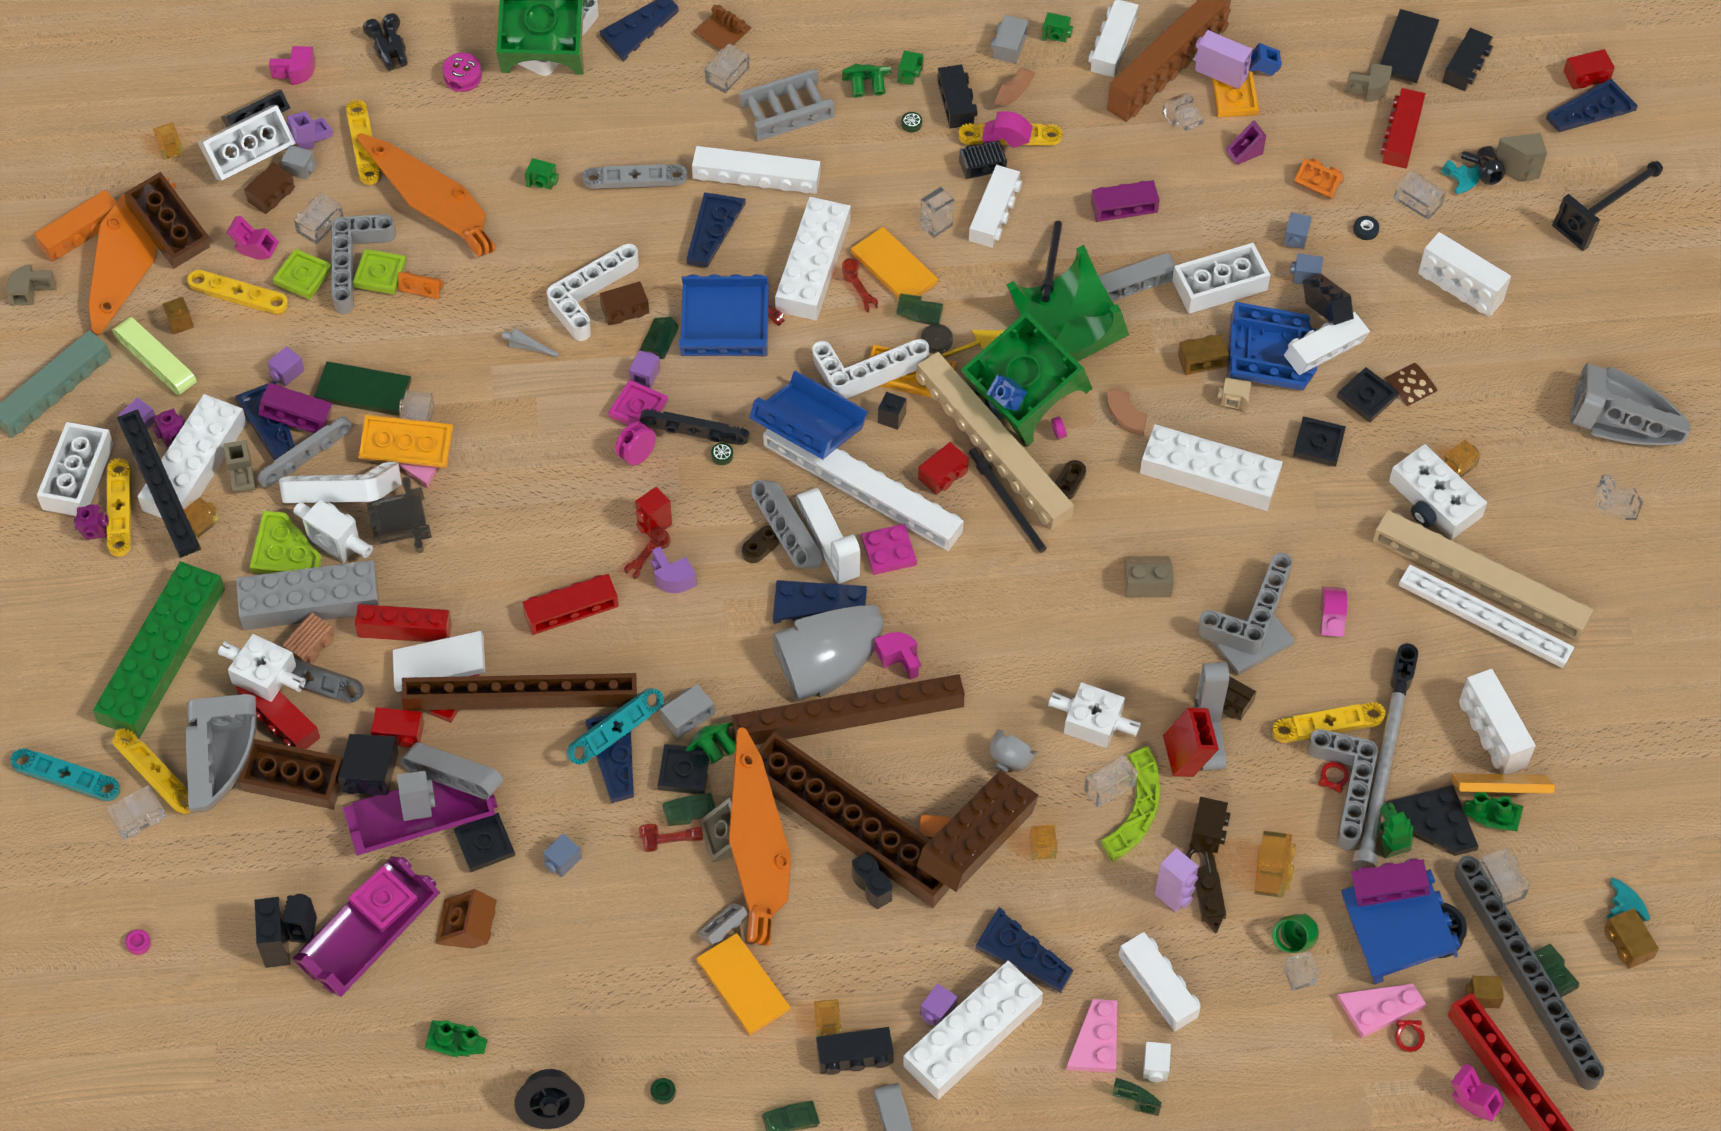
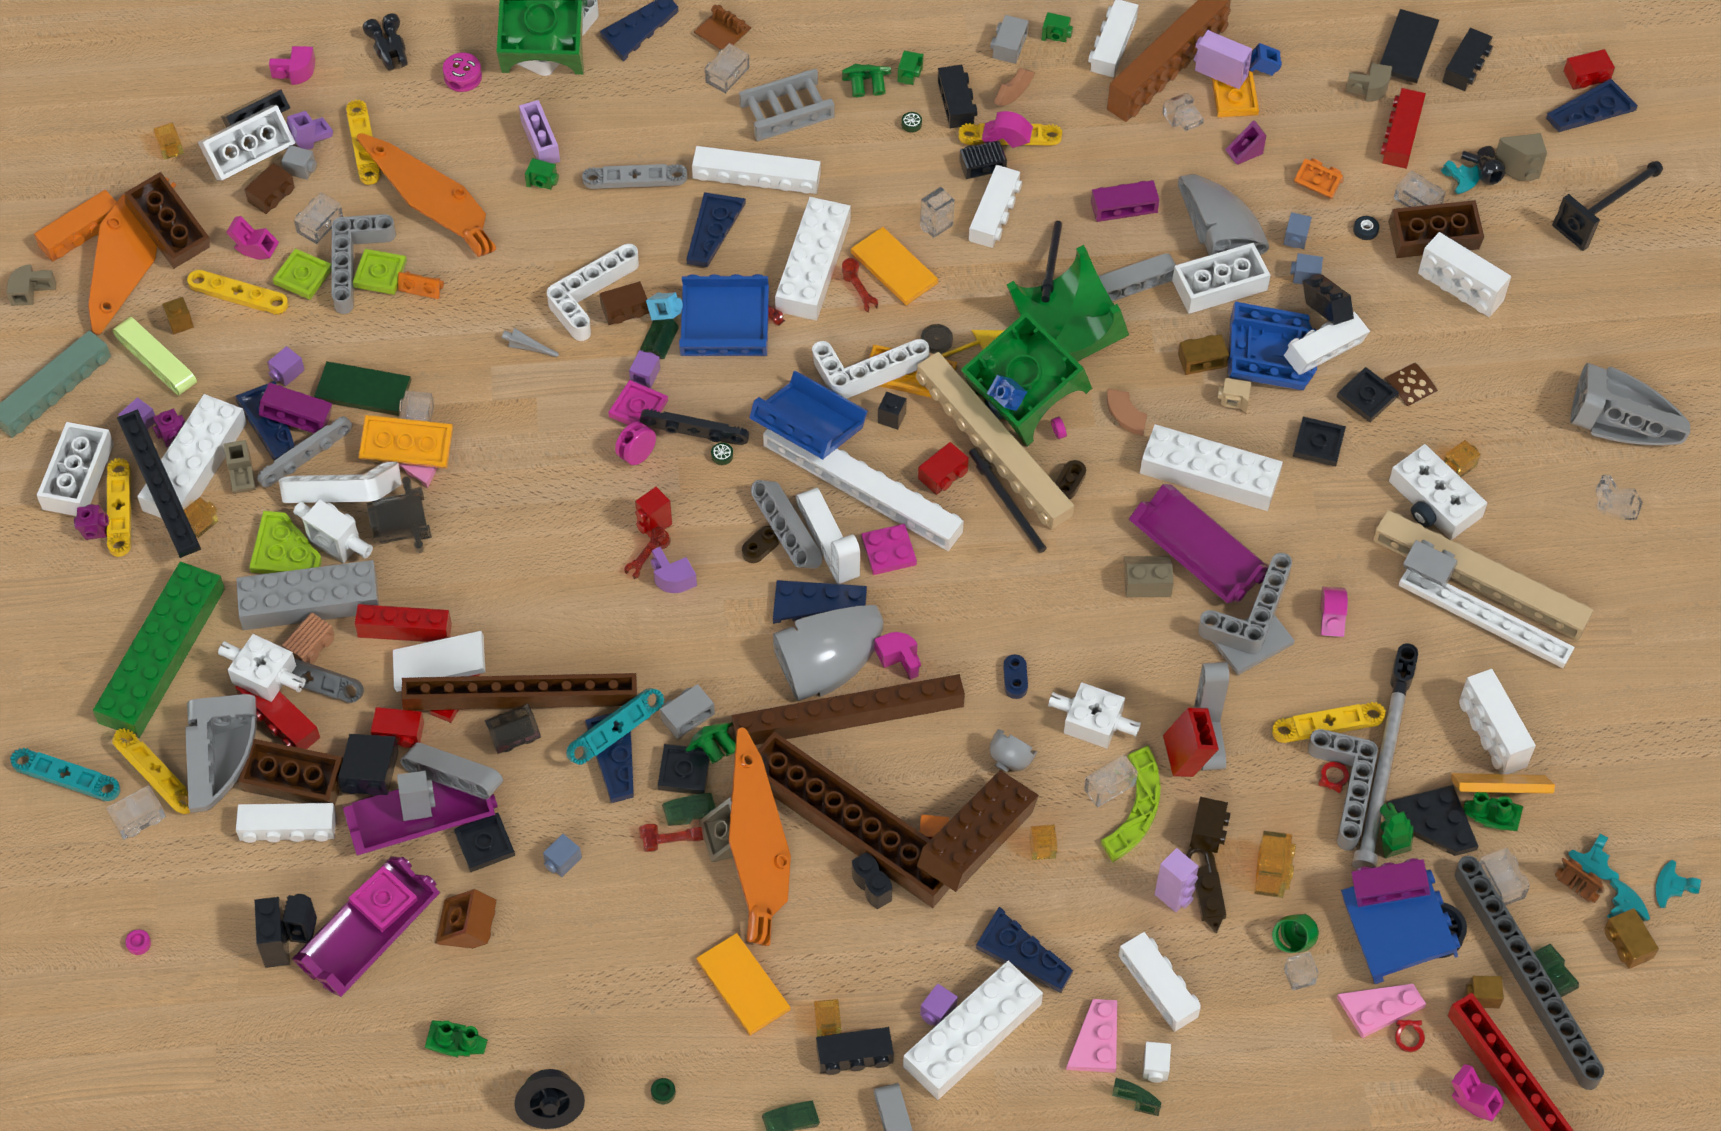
(286, 822): none -> white brick
(513, 729): none -> clear smoke brick
(539, 132): none -> lavender brick
(570, 604): red brick -> none
(668, 305): none -> medium azure brick
(721, 924): light grey plate -> none
(920, 311): clear green slope -> none
(1015, 674): none -> dark blue plate
(1199, 544): none -> magenta cylinder
(1220, 216): none -> light grey panel
(1238, 699): dark brown brick -> none
(1416, 226): none -> reddish brown brick
(1430, 562): none -> light grey brick
(1574, 869): none -> dark orange hinge
(1595, 860): none -> teal piece
(1671, 884): none -> teal piece

